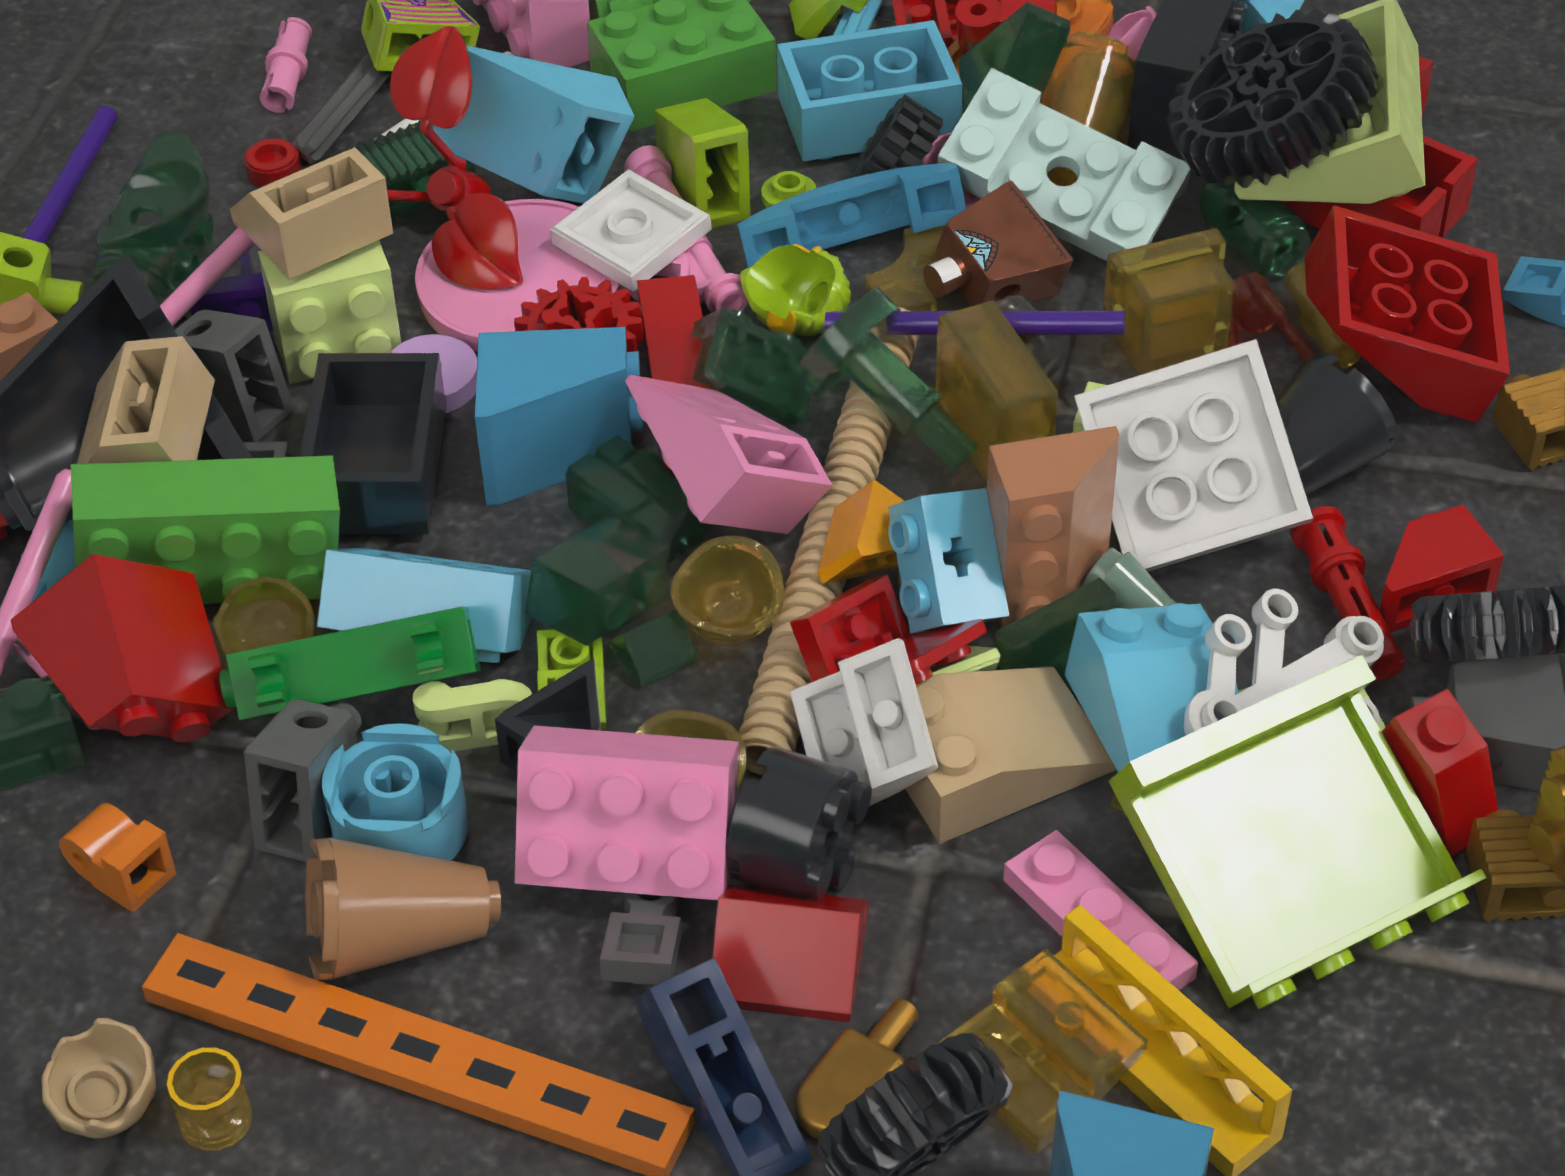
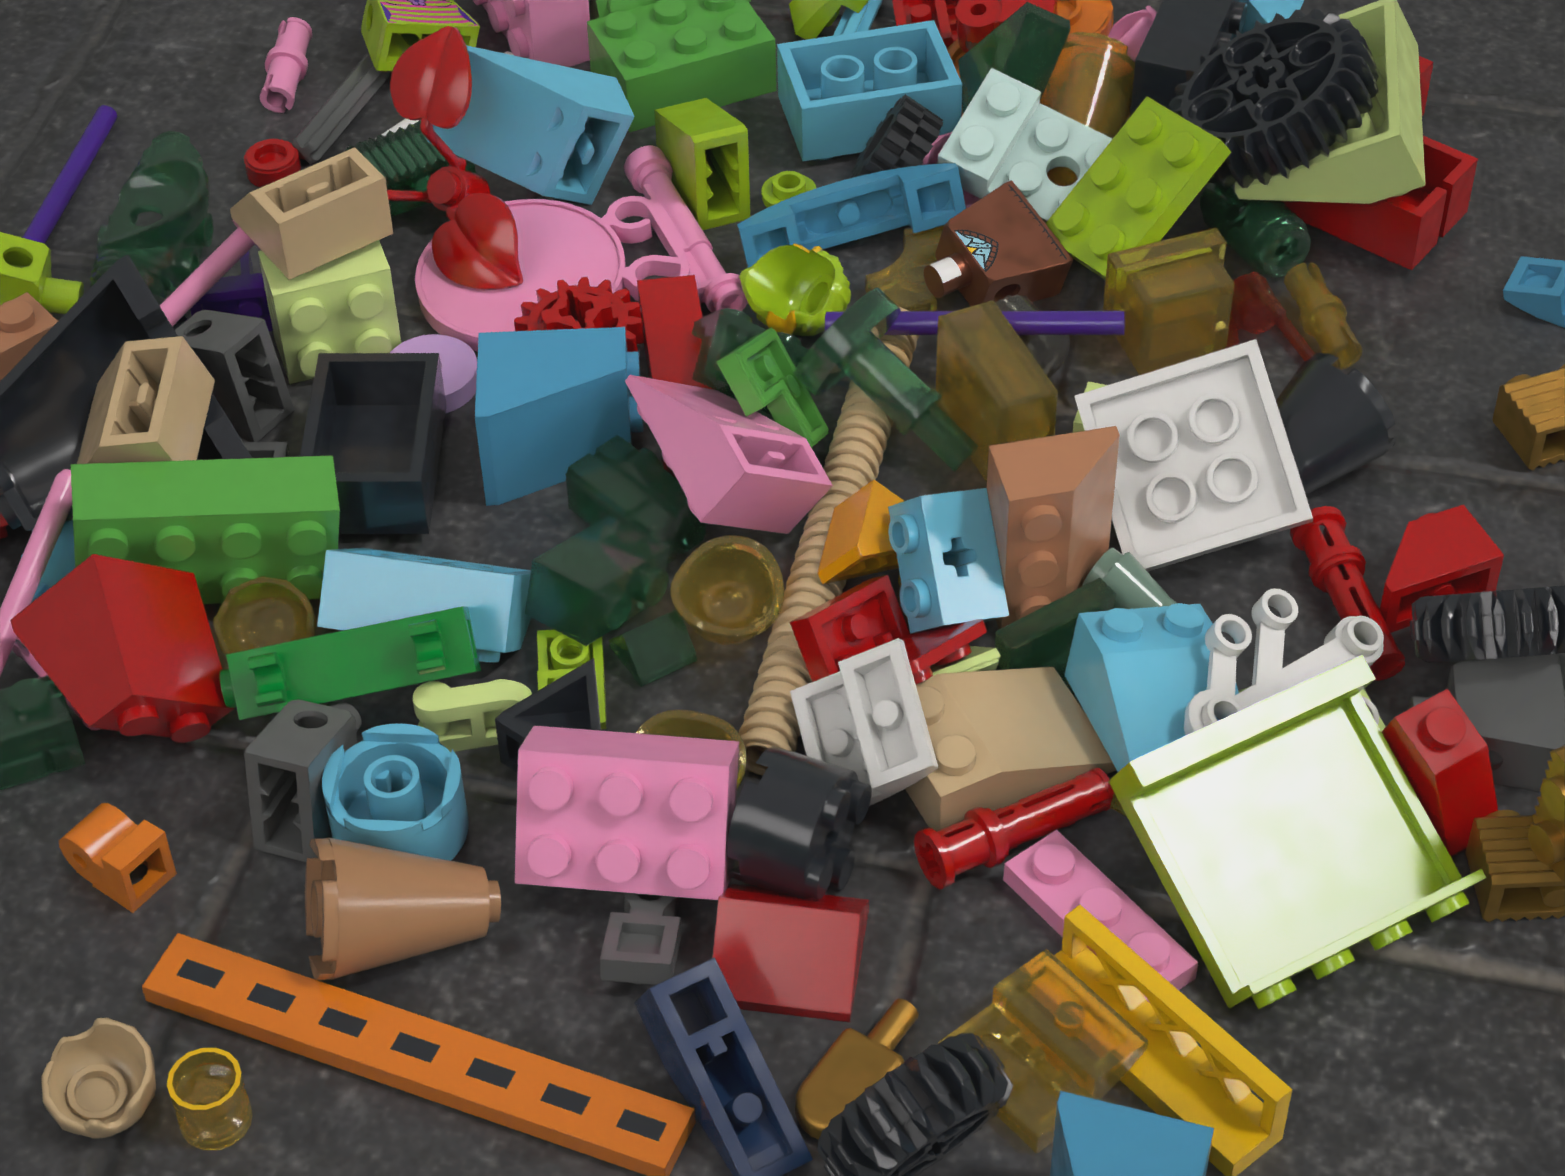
(630, 229): white tile -> none
(764, 376): none -> bright green tile
(989, 835): none -> red pin
(1136, 186): none -> lime plate
(1413, 309): red slope -> none

